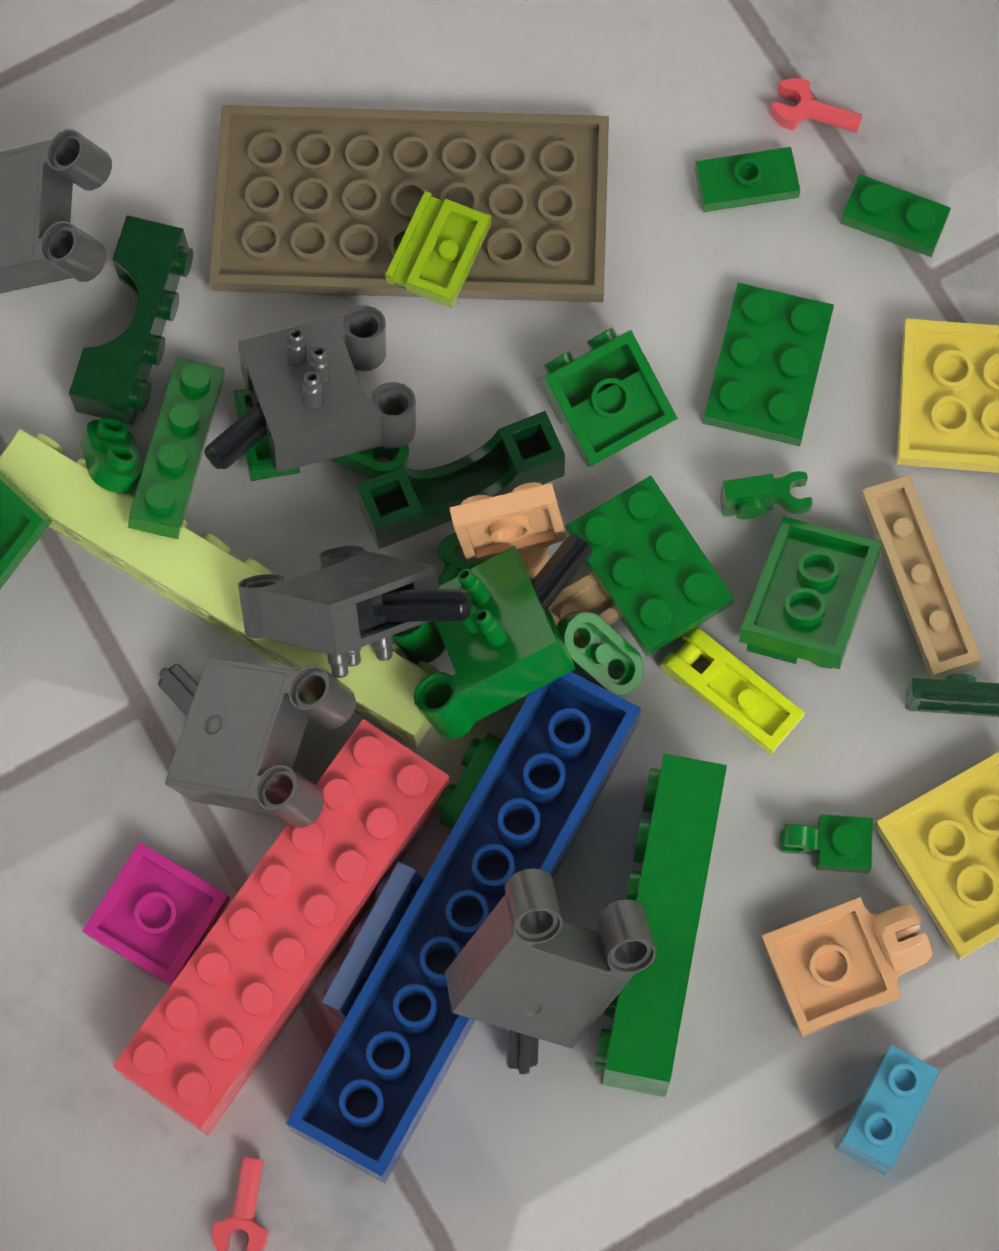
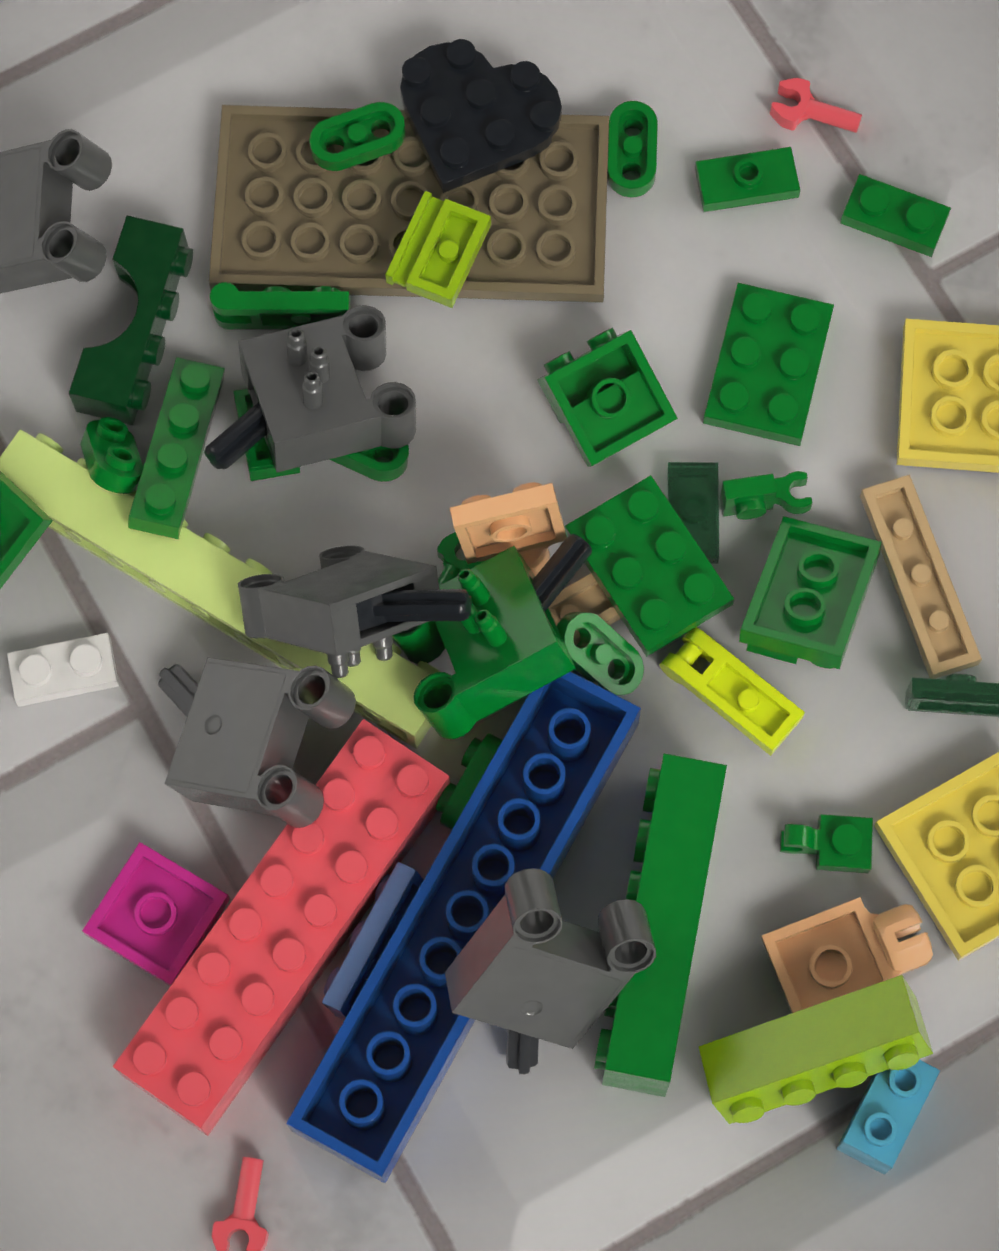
(62, 669): none -> white plate
(275, 307): none -> green plate
(355, 134): none -> green plate
(419, 500): dark green arch -> none
(474, 114): none -> black plate
(632, 152): none -> green plate
(695, 498): none -> clear green plate
(815, 1051): none -> lime brick

